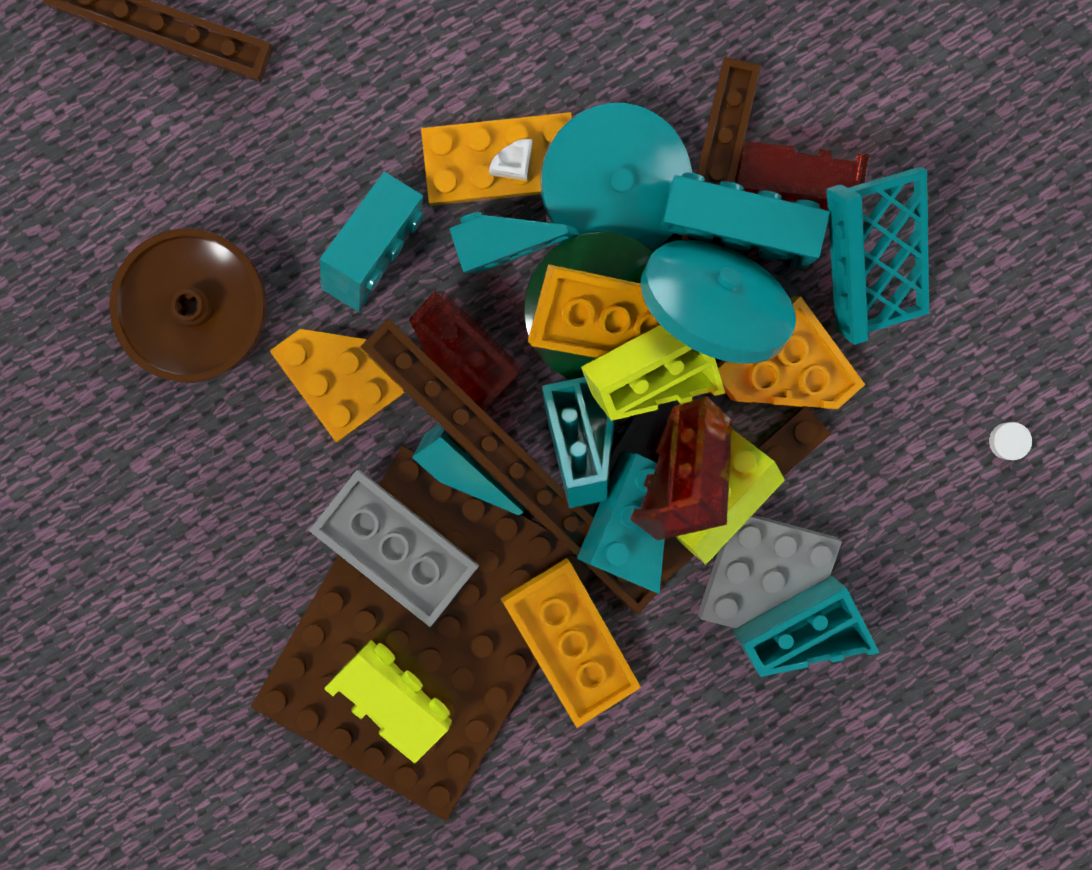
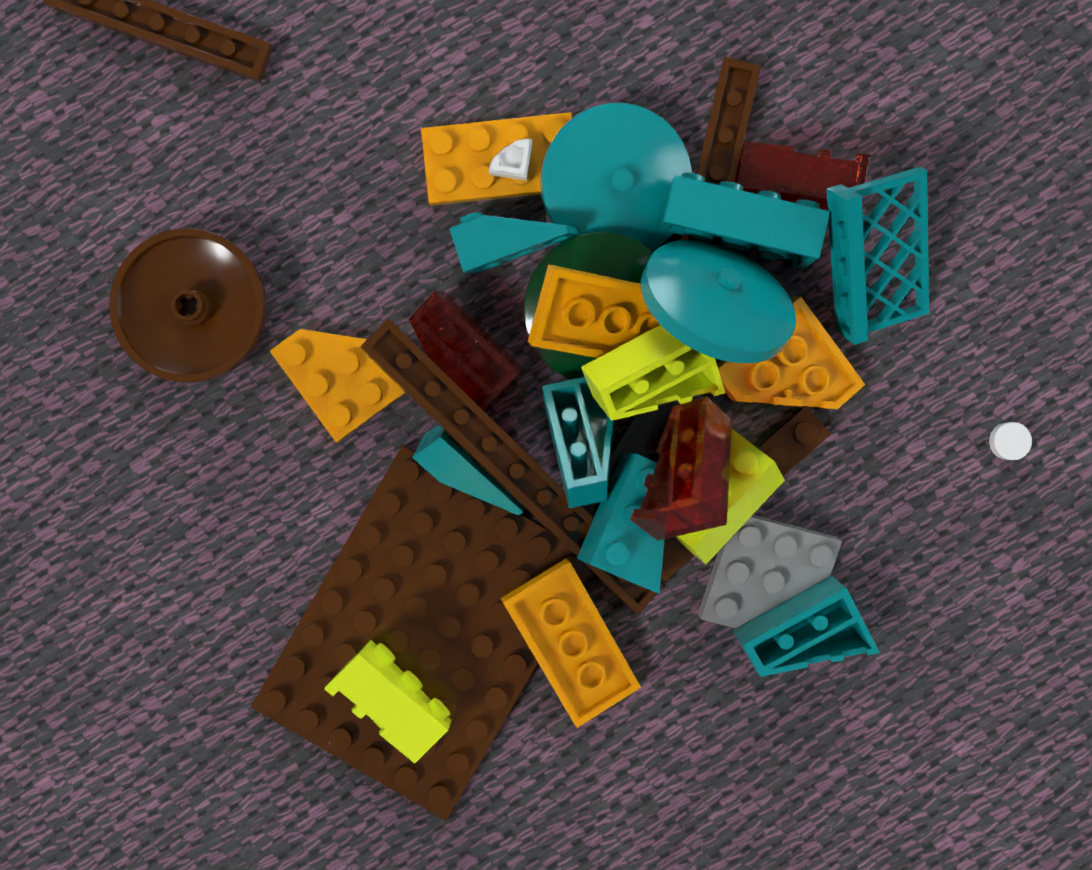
(370, 241): teal wedge -> none
(394, 547): light grey plate -> none

